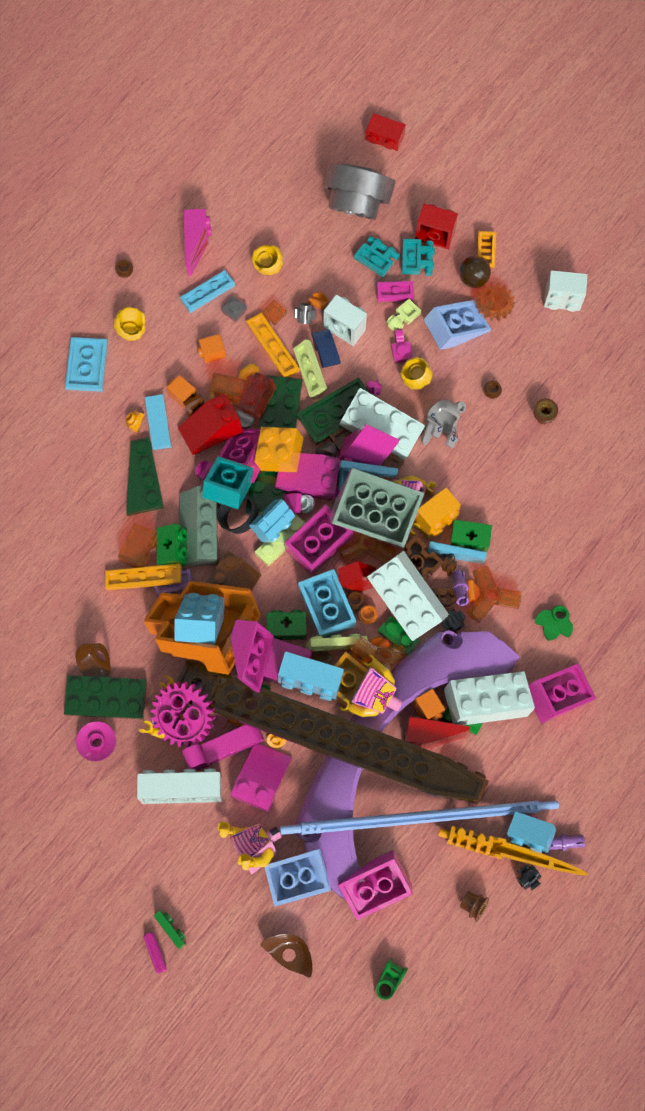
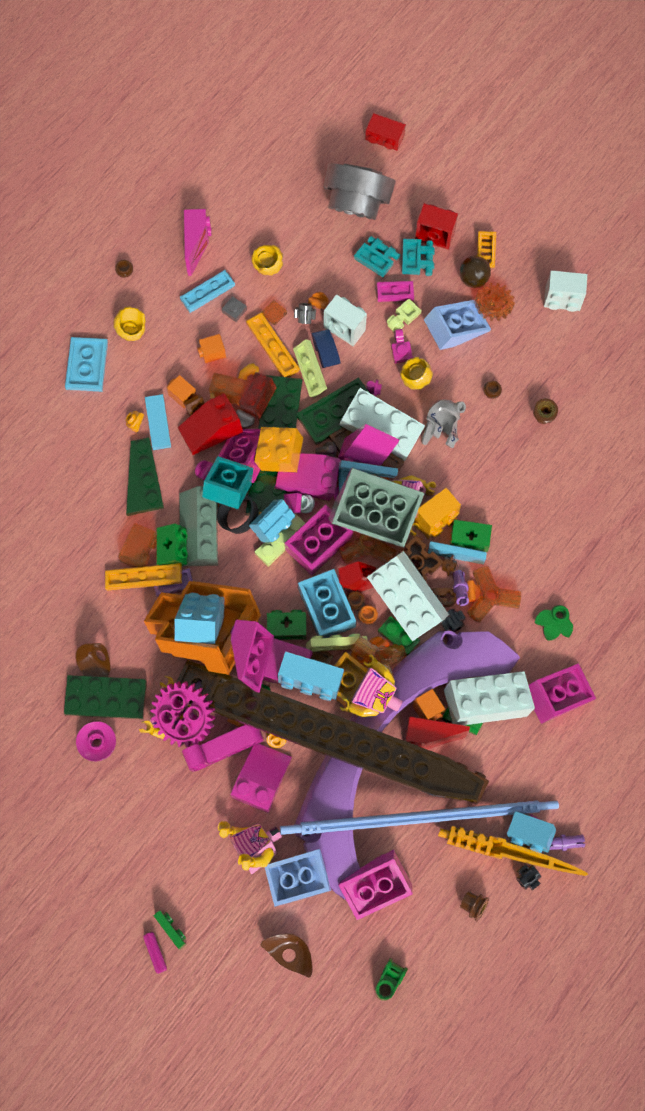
(179, 787): light aqua brick -> none
(234, 572): reddish brown slope -> none

